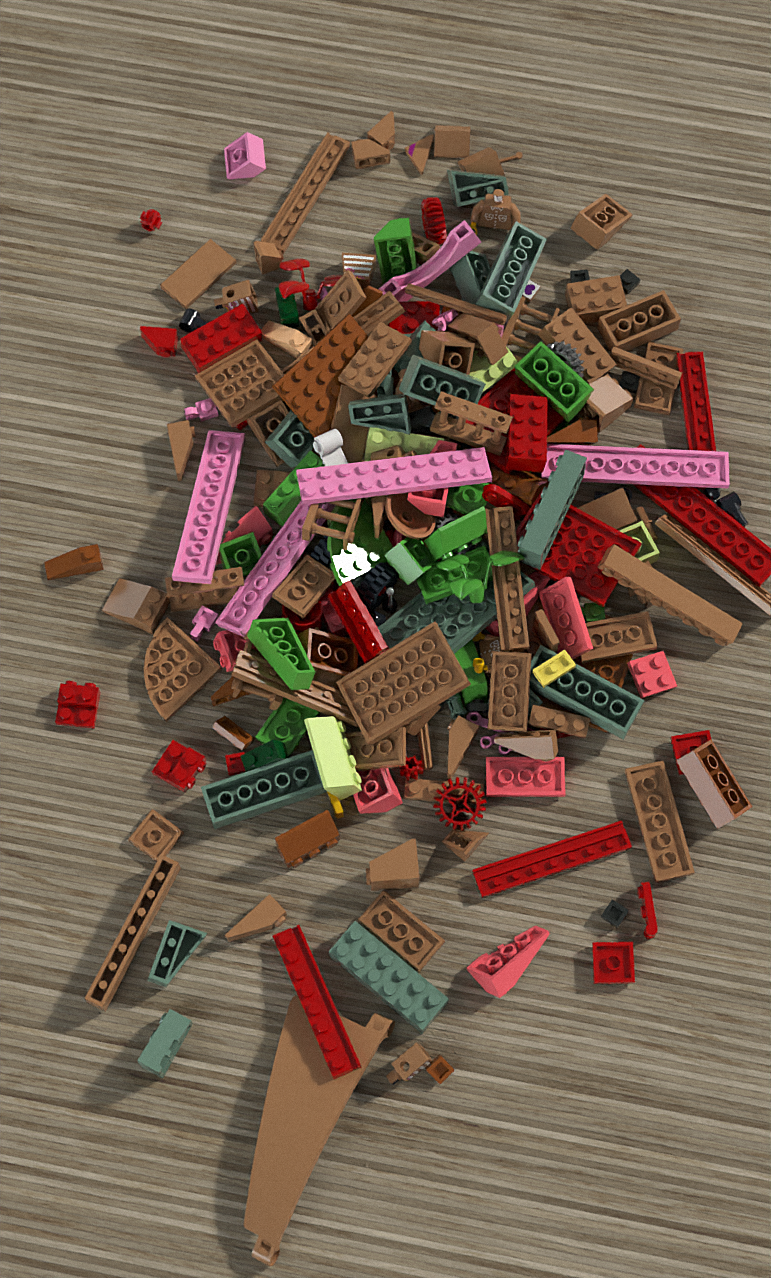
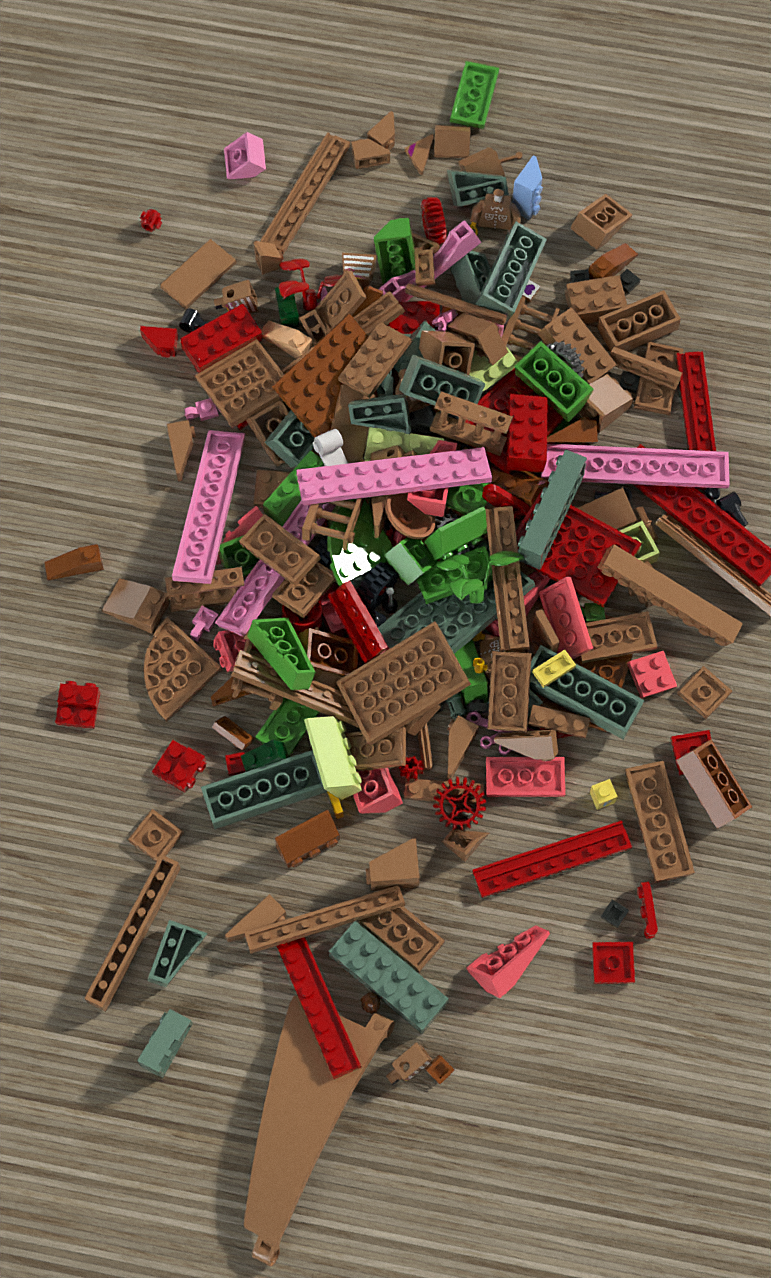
(279, 549): none -> medium nougat plate
(324, 919): none -> medium nougat plate
(370, 1002): none -> reddish brown plate
(424, 267): none -> medium nougat plate
(474, 95): none -> bright green plate
(528, 189): none -> light blue slope
(603, 794): none -> light yellow brick
(612, 262): none -> dark orange slope
(704, 692): none -> medium nougat tile

